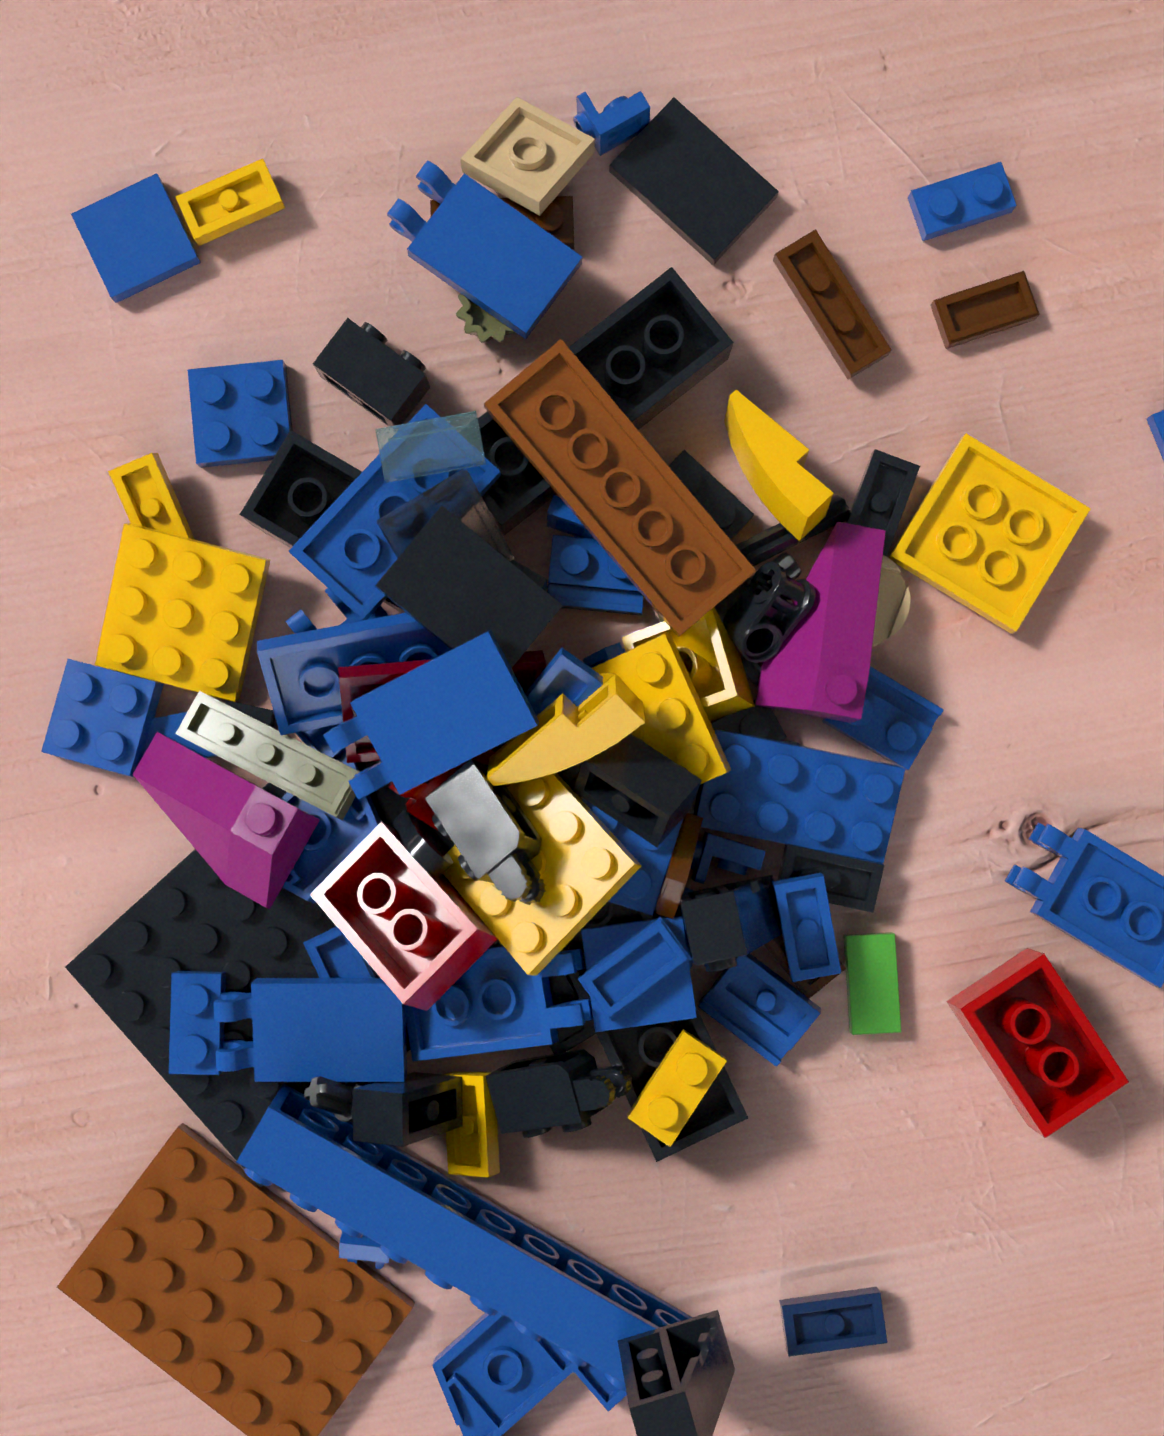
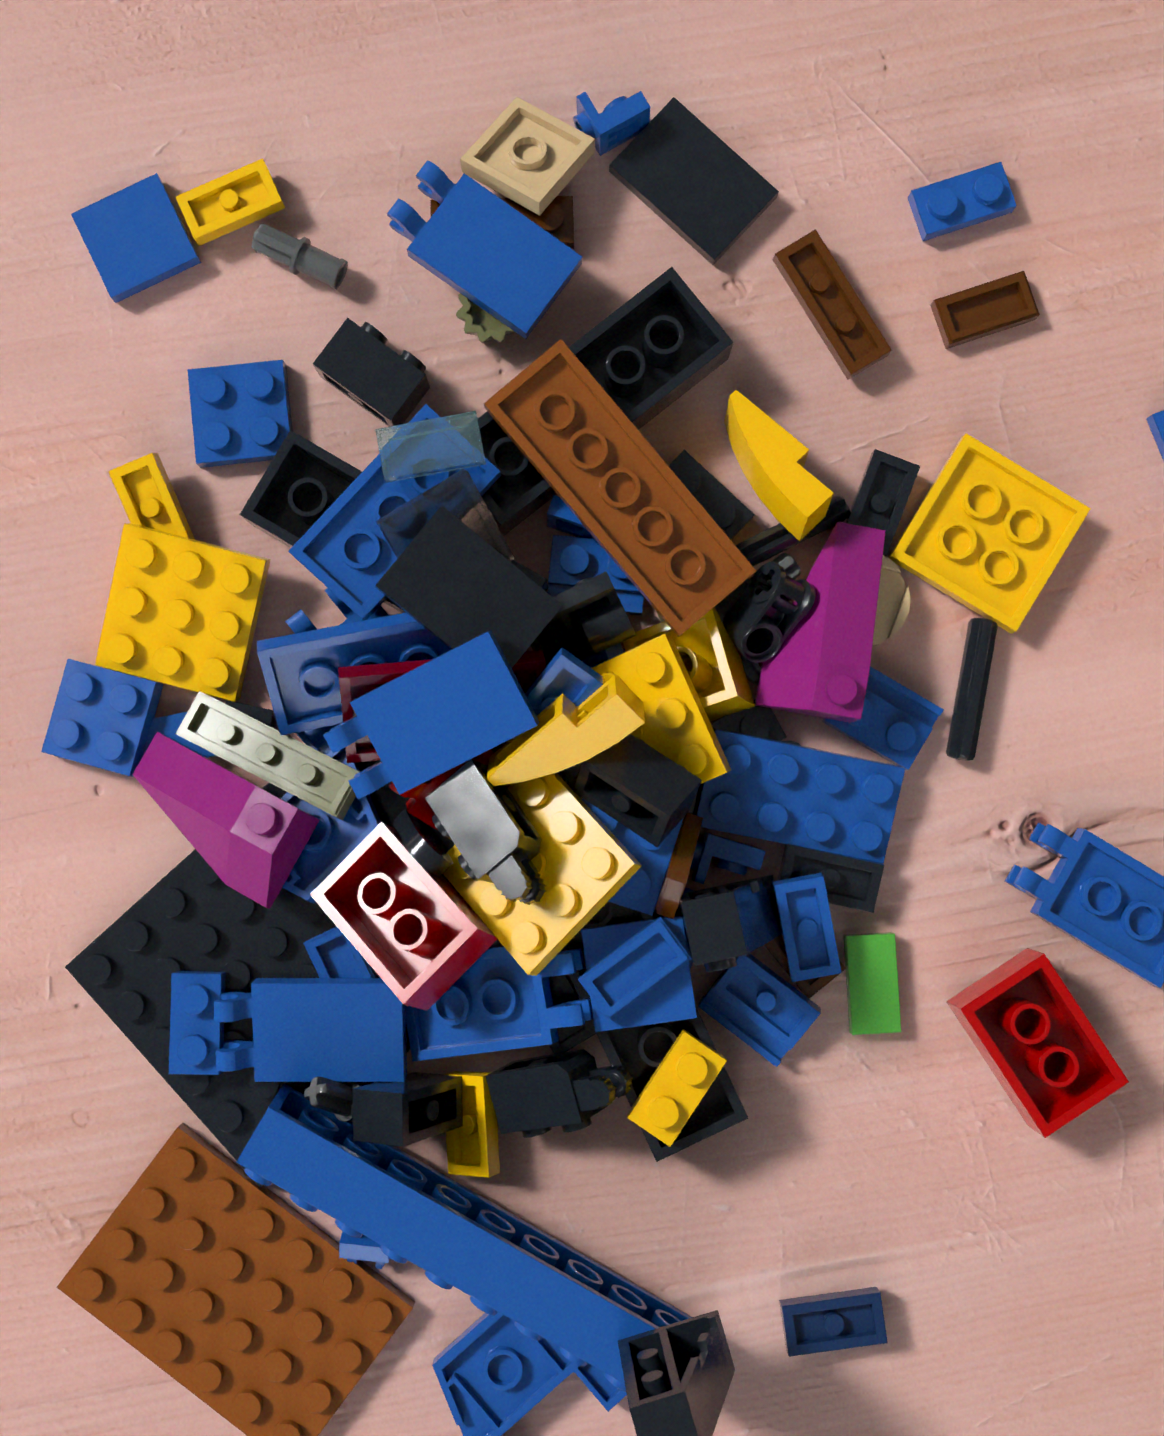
(299, 255): none -> dark grey axle
(587, 621): none -> black plate
(971, 689): none -> black axle

